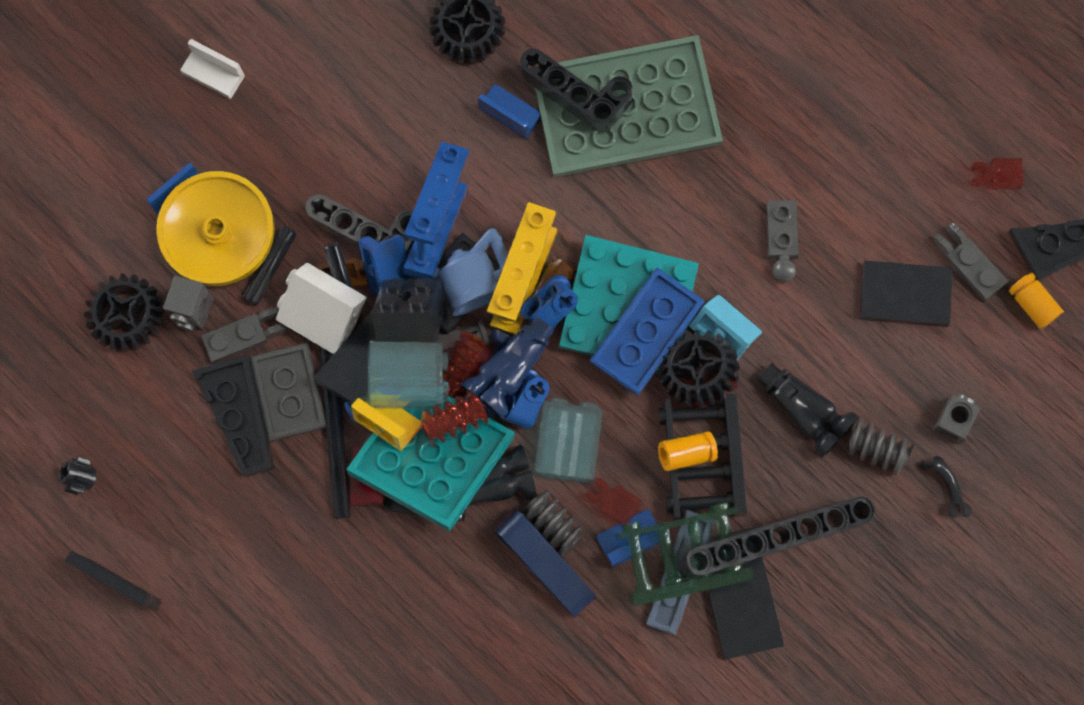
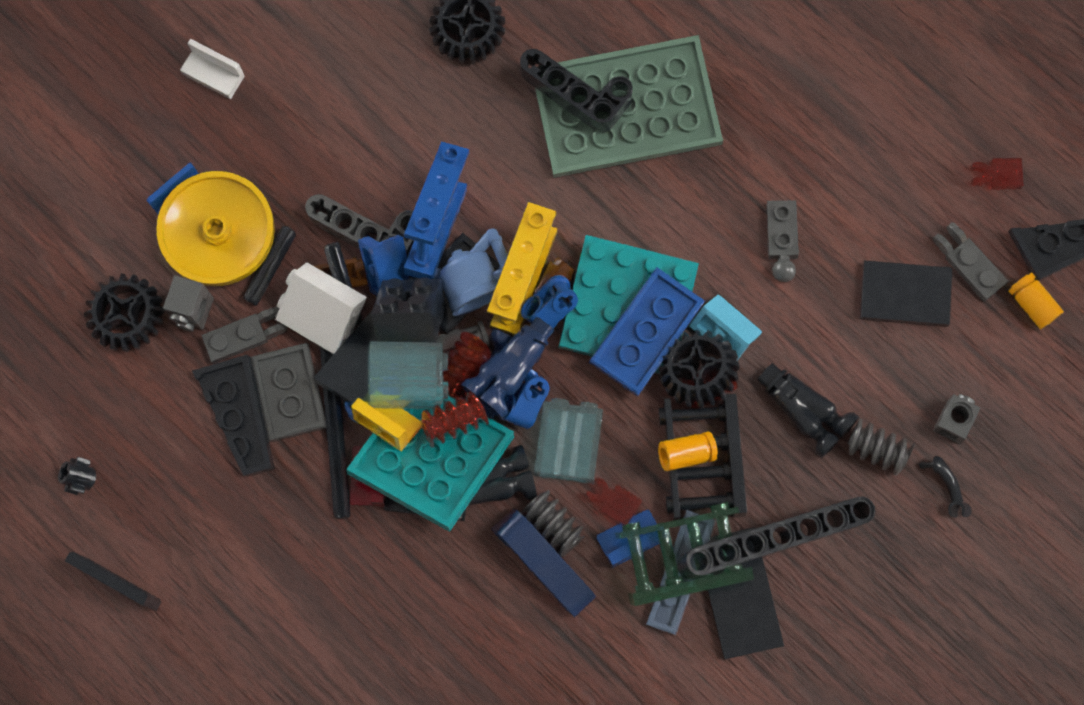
(509, 111): blue panel -> none

